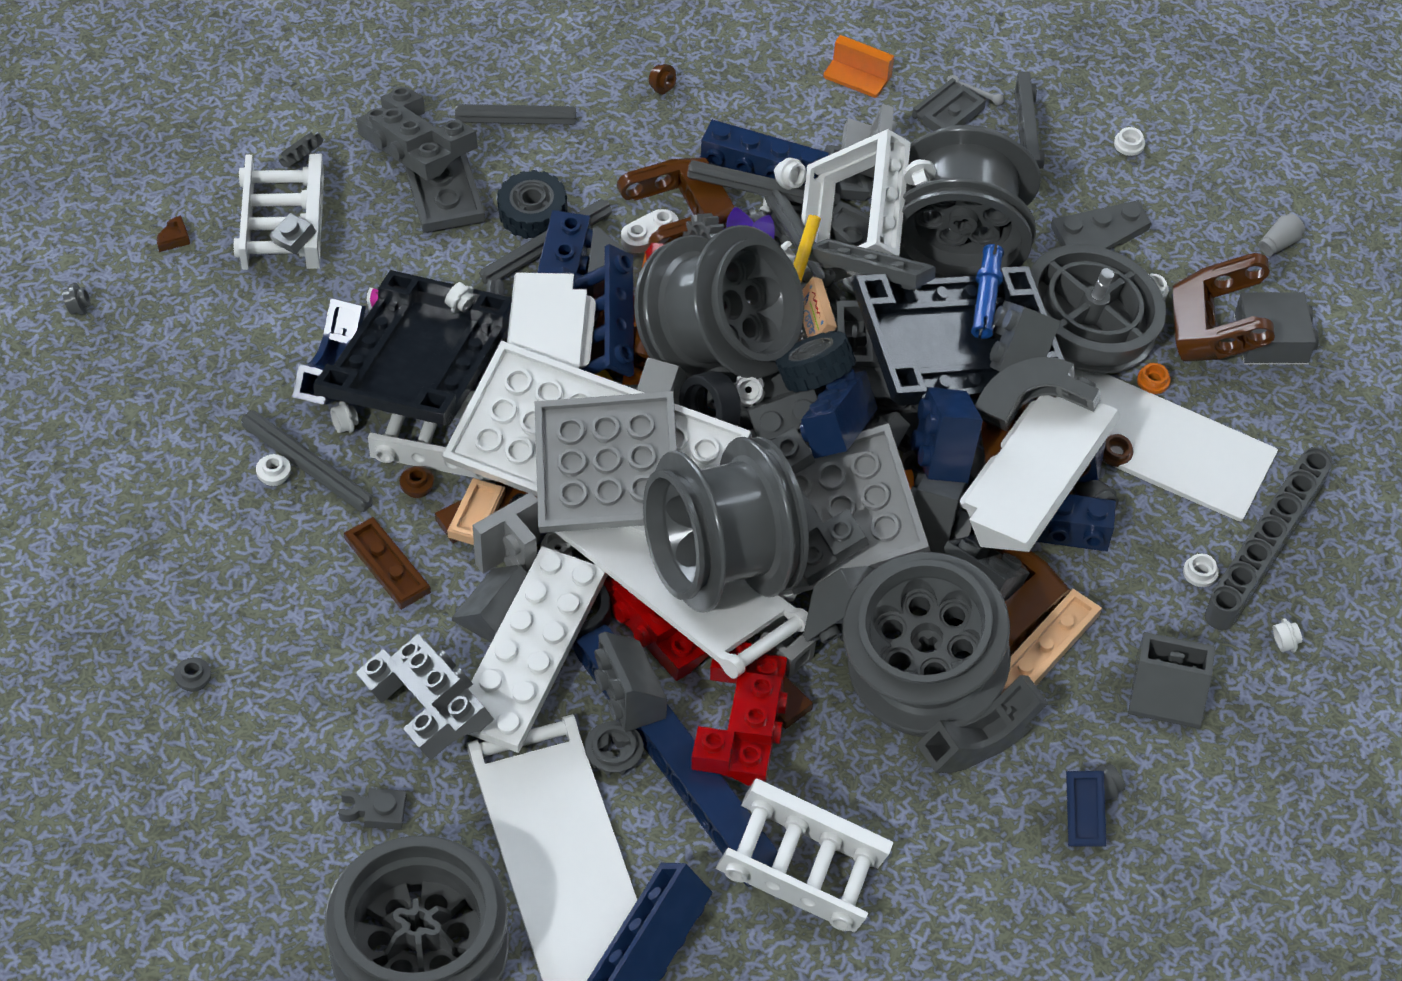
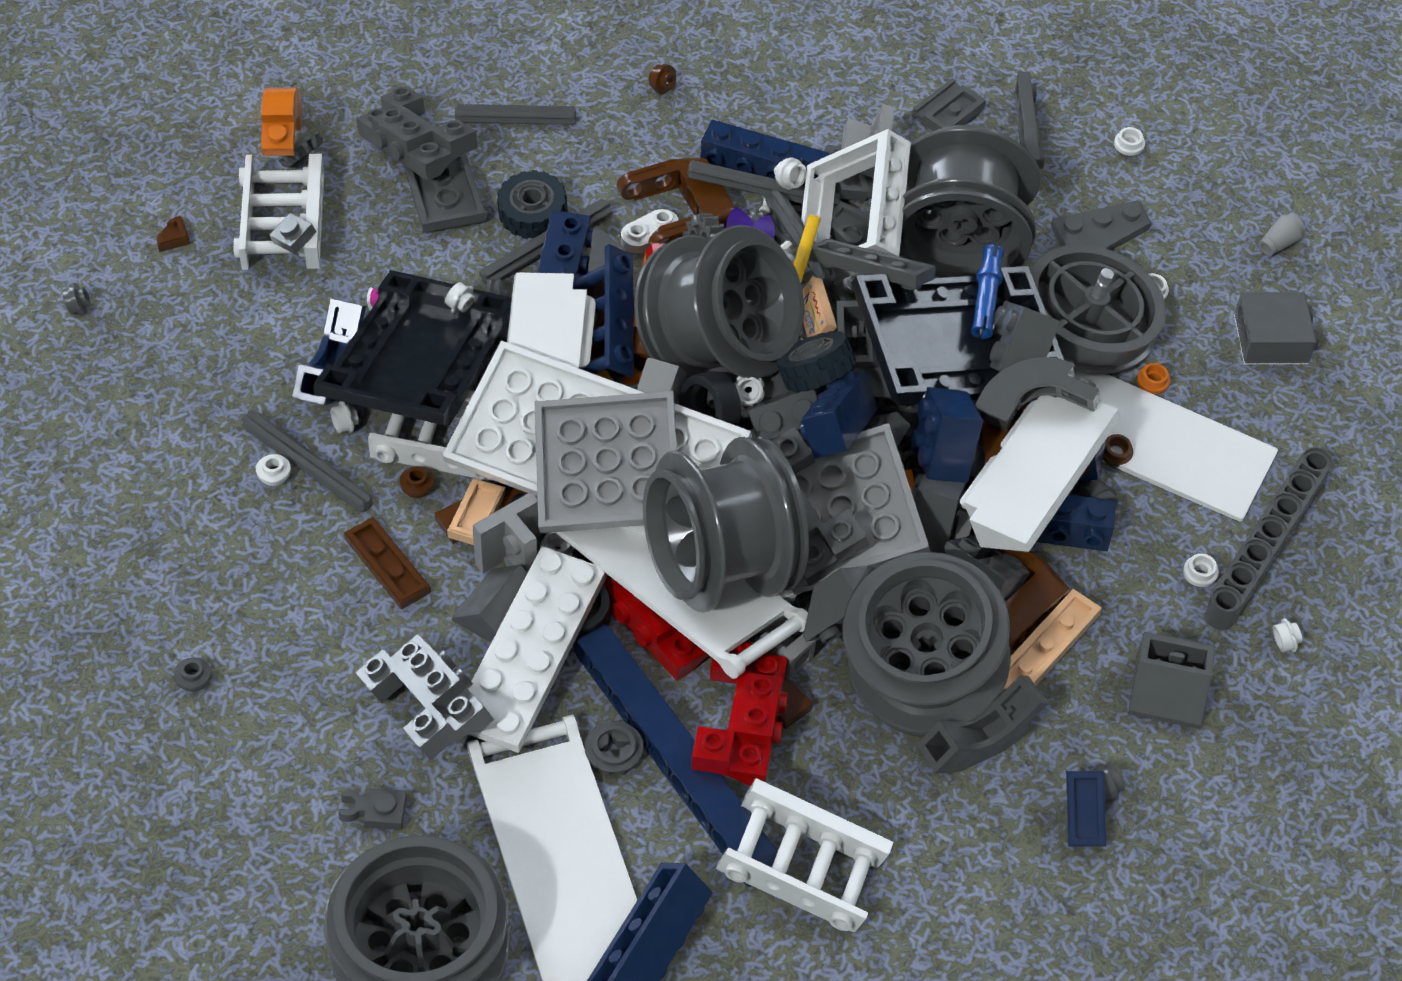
(280, 119): none -> orange arch
(629, 682): dark grey slope -> none
(859, 66): orange panel -> none
(919, 172): white plate -> none
(997, 99): light grey hinge -> none
(1194, 311): reddish brown connector -> none

